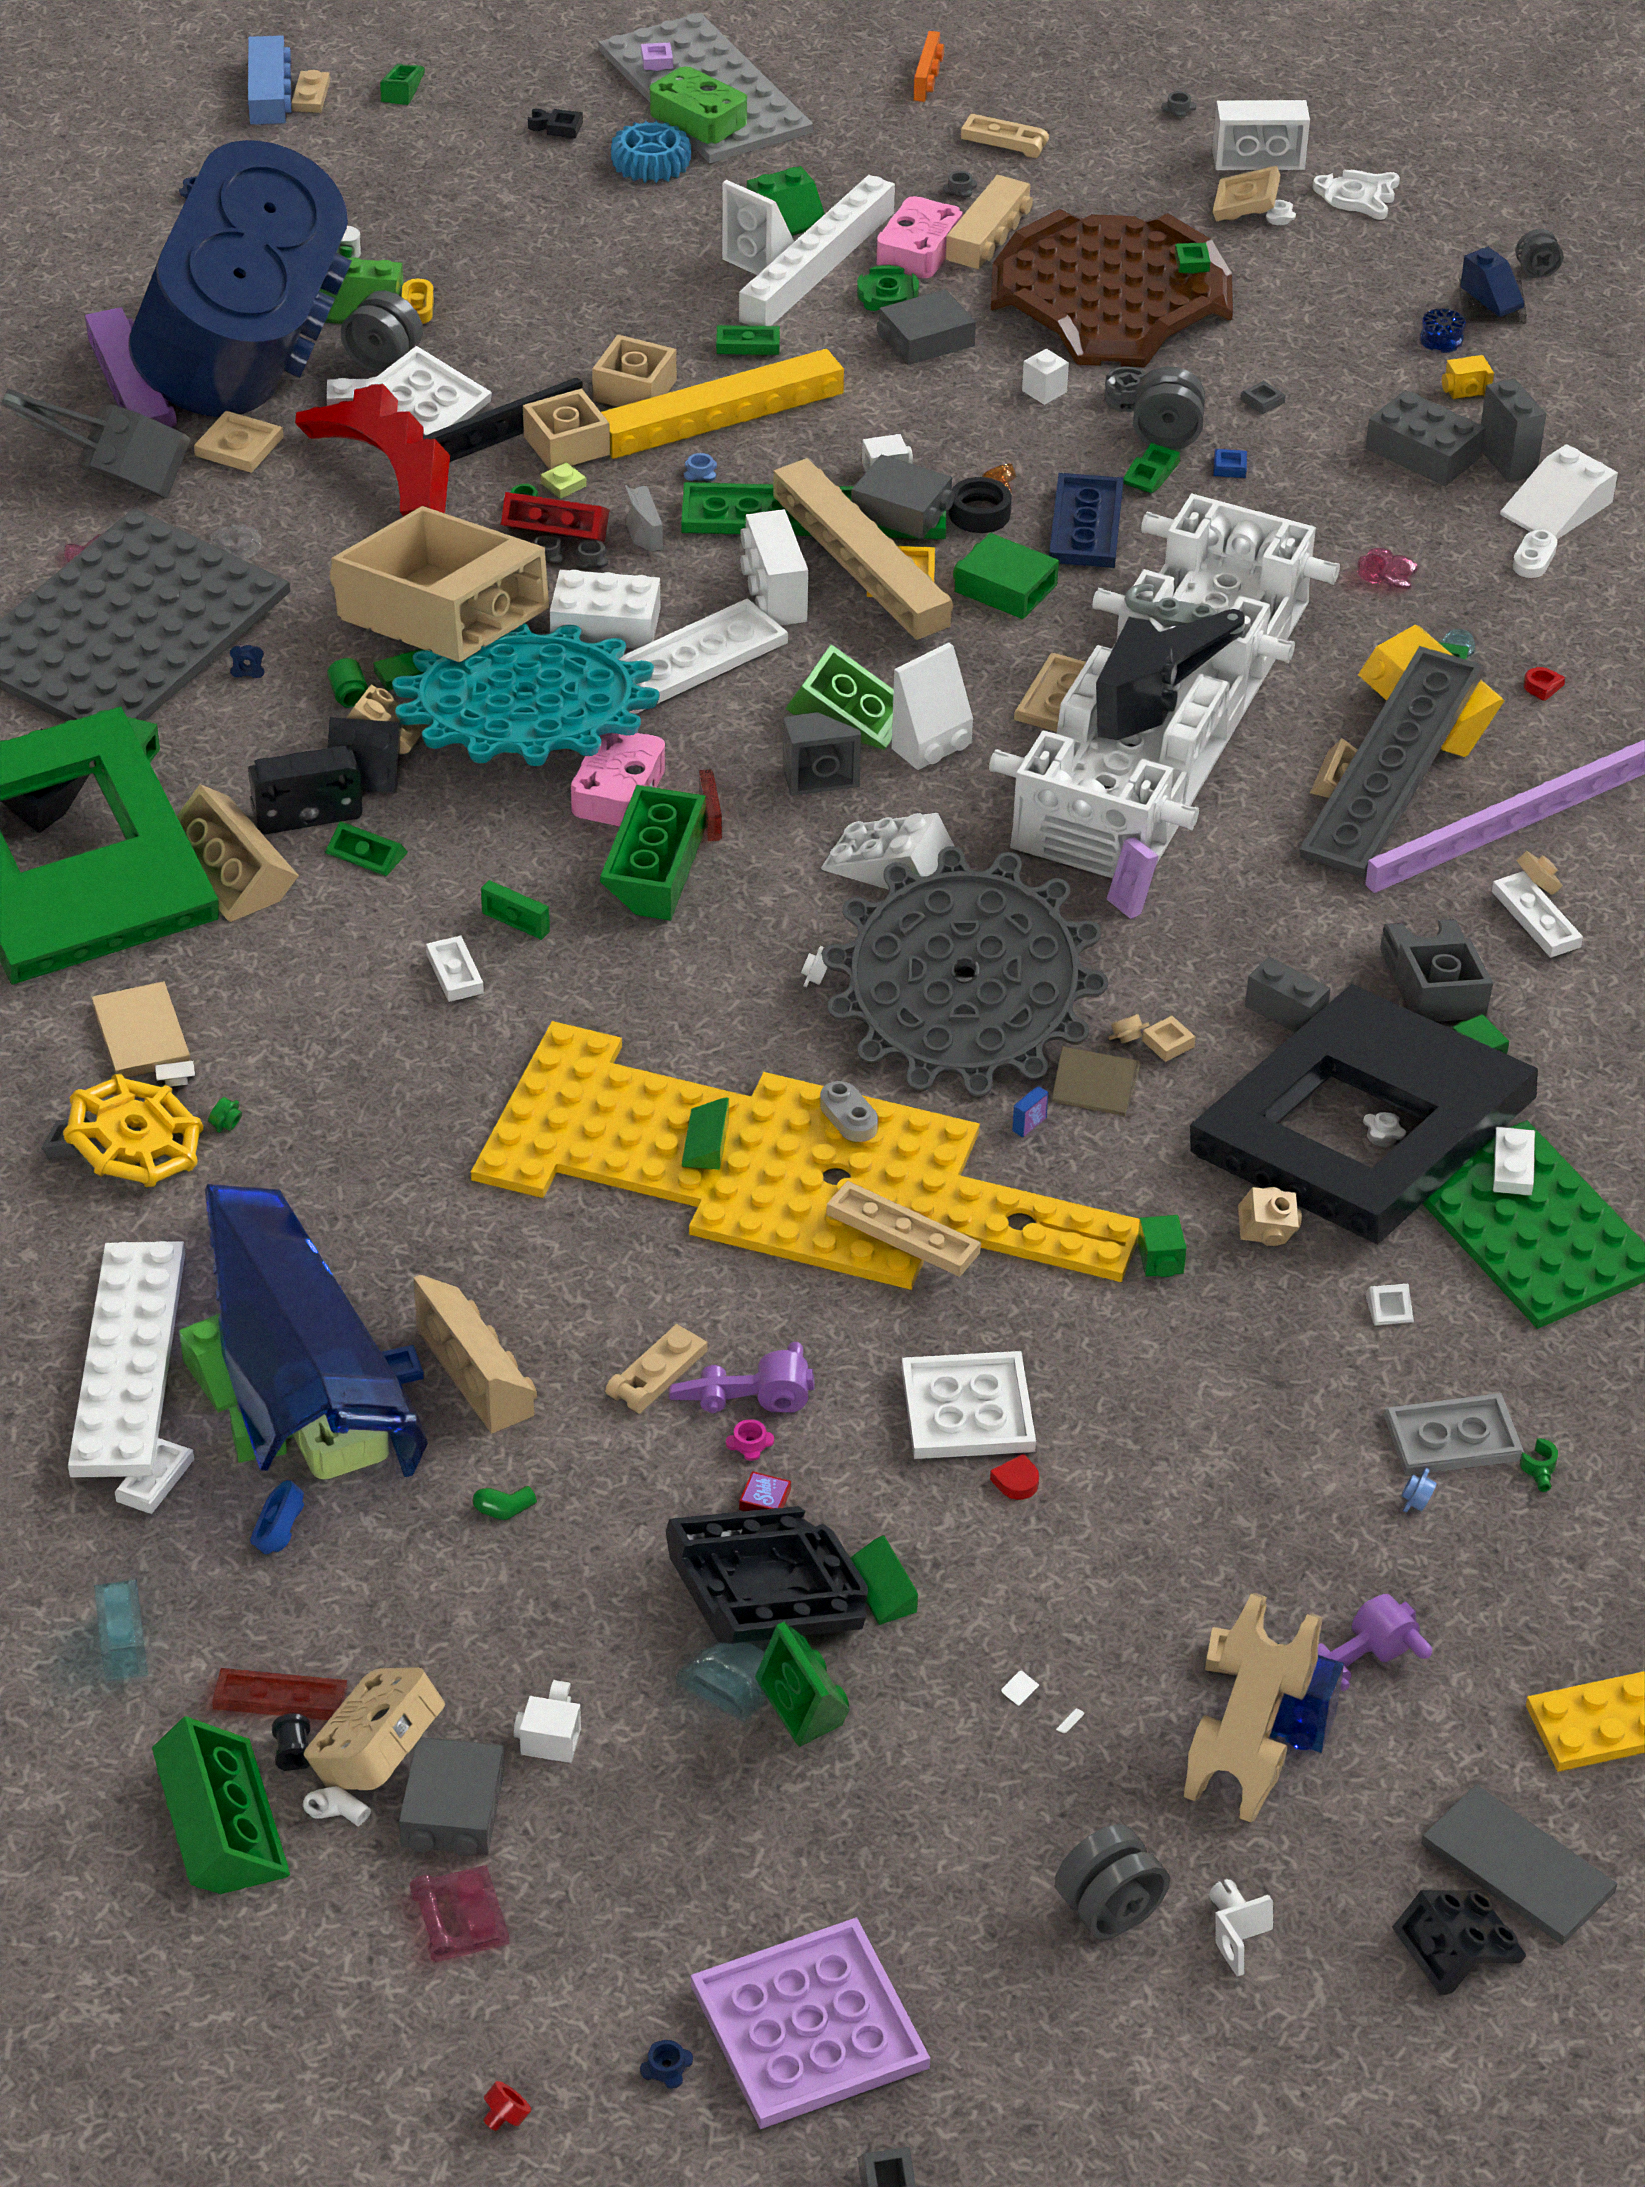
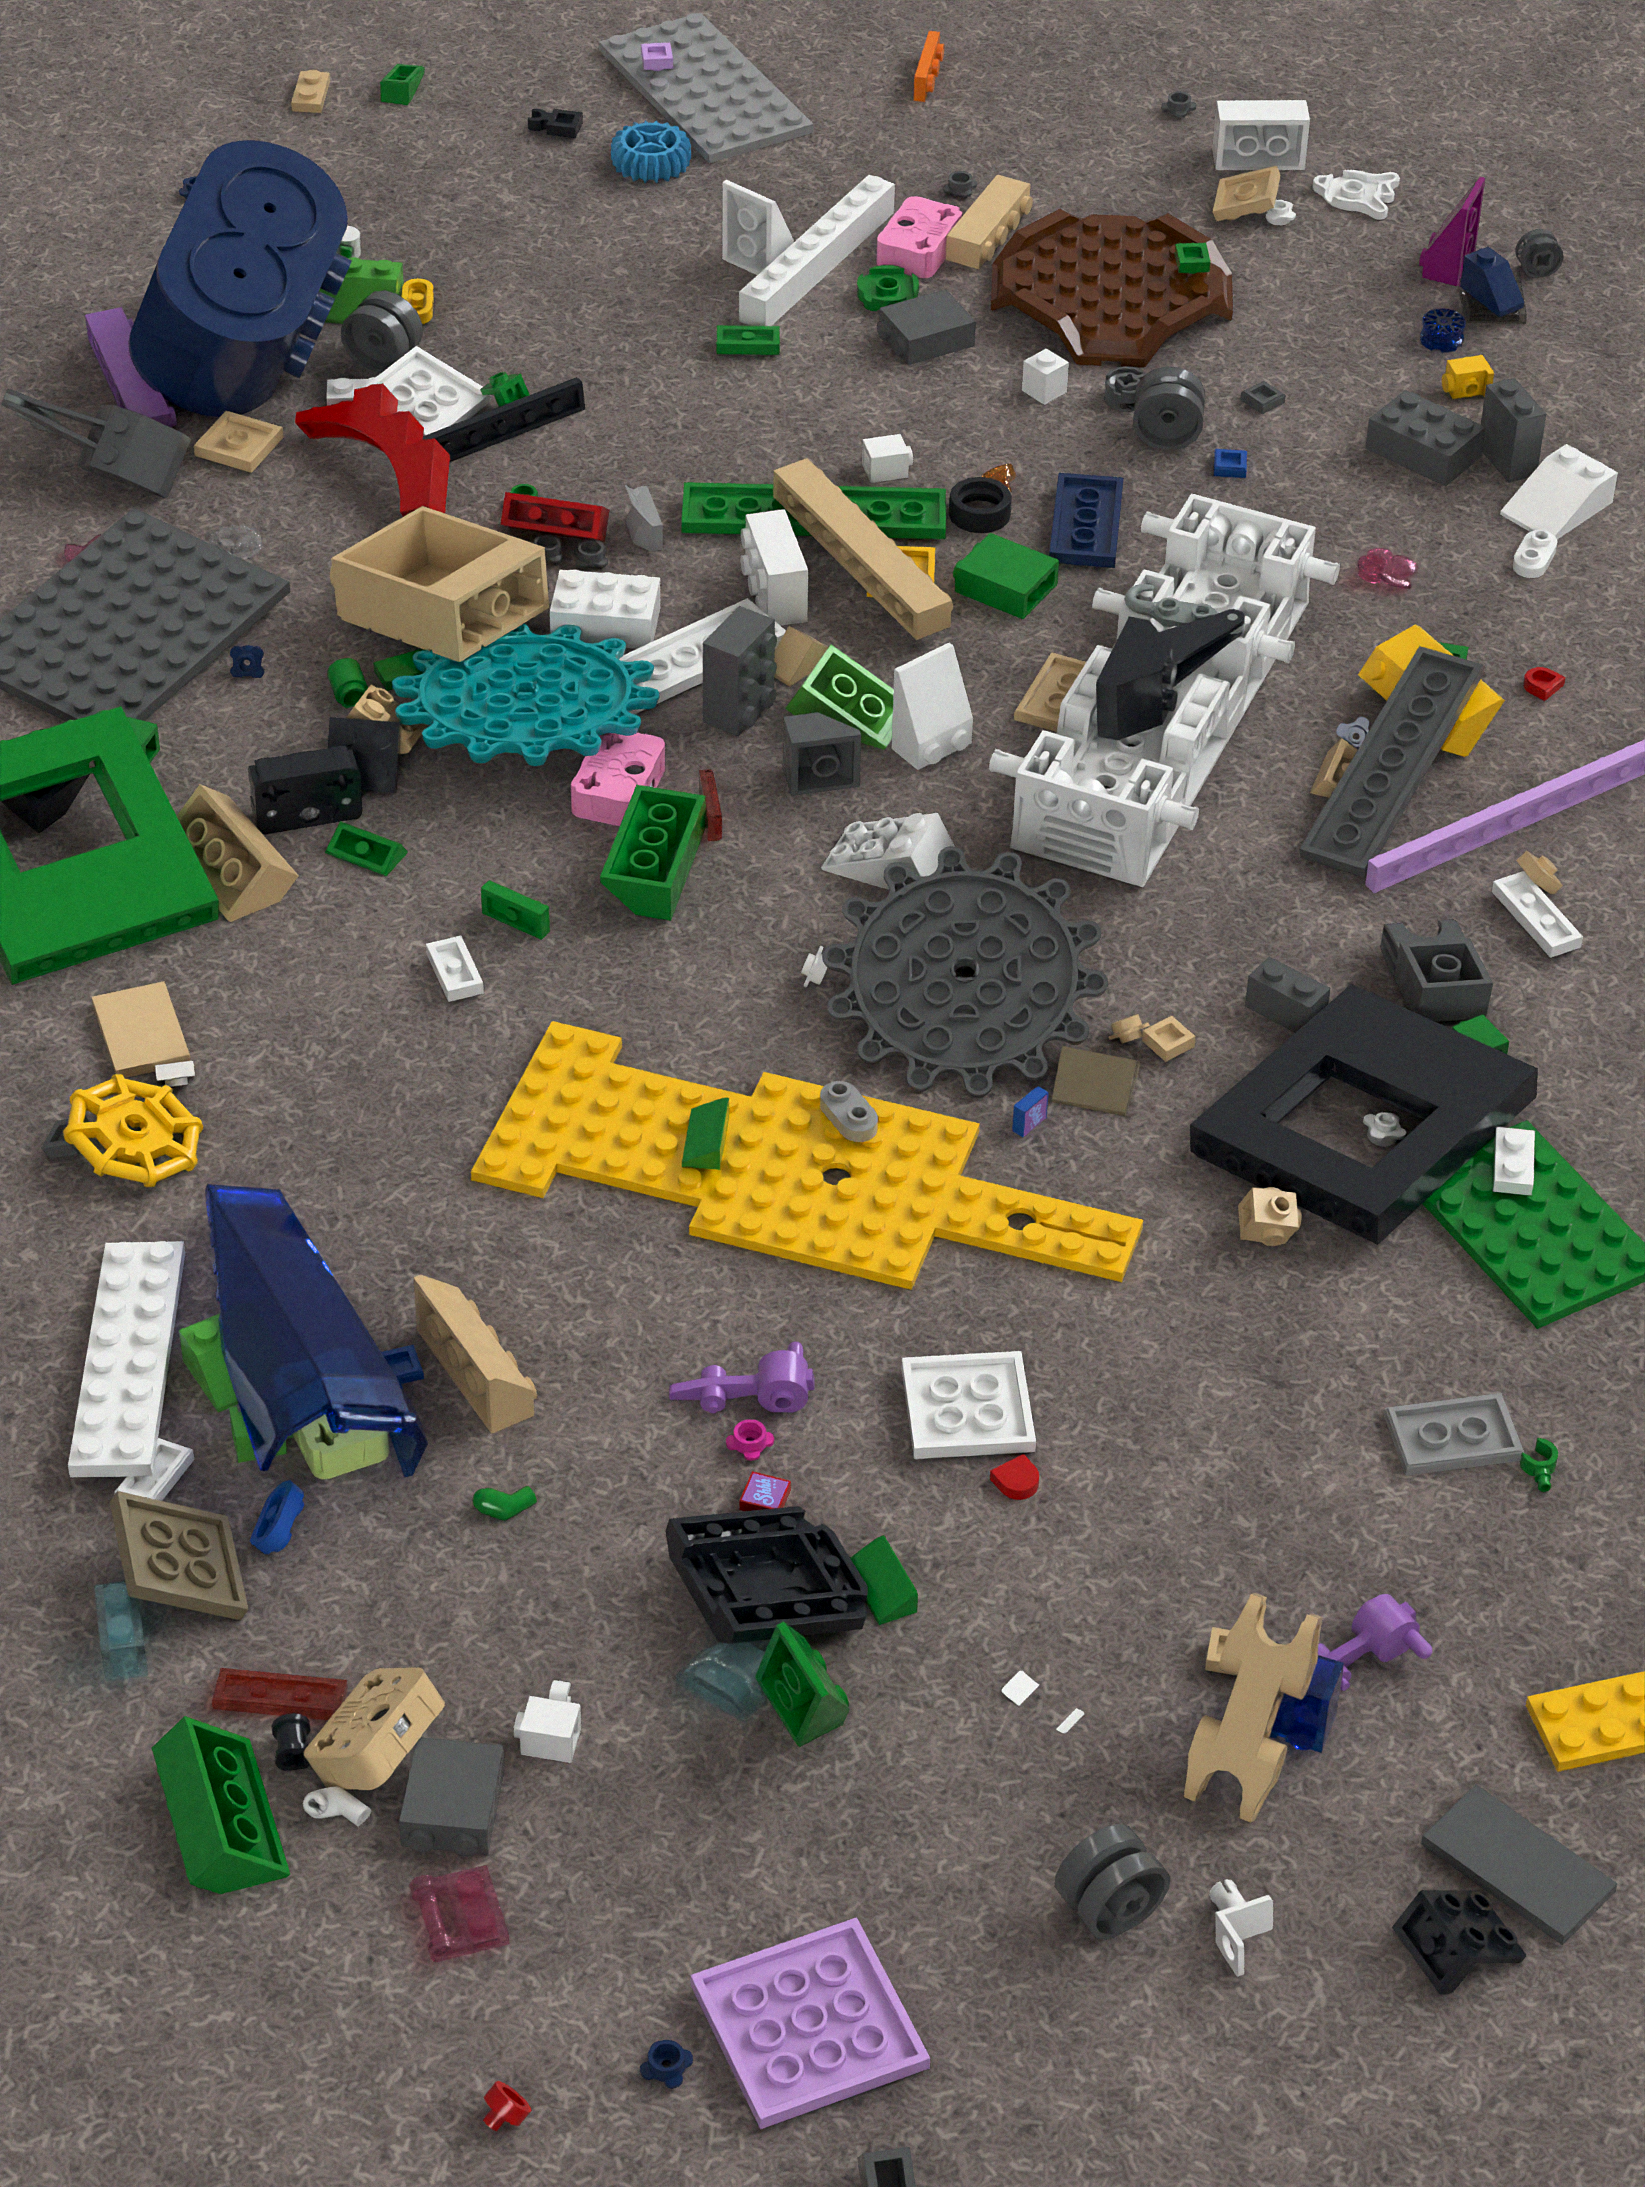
(178, 1556): none -> dark tan plate
(225, 1114): green plate -> none
(268, 79): medium blue brick -> none
(505, 388): none -> green bracket
(563, 480): yellowish green plate -> none
(566, 429): tan brick -> none
(633, 371): tan brick -> none
(657, 1368): tan plate -> none
(698, 104): bright green axle -> none
(700, 467): medium blue plate -> none
(723, 402): yellow brick -> none
(739, 671): none -> dark grey brick
(794, 195): green slope -> none
(796, 656): none -> tan slope
(903, 496): dark grey brick -> none
(903, 1228): tan plate -> none
(1005, 134): tan plate -> none
(1132, 877): lavender plate -> none
(1152, 469): green slope -> none
(1161, 1245): green brick -> none
(1359, 726): none -> plate
(1390, 1304): white slope -> none
(1418, 1491): medium blue plate -> none
(1454, 239): none -> magenta slope
(1462, 638): clear light blue plate -> none

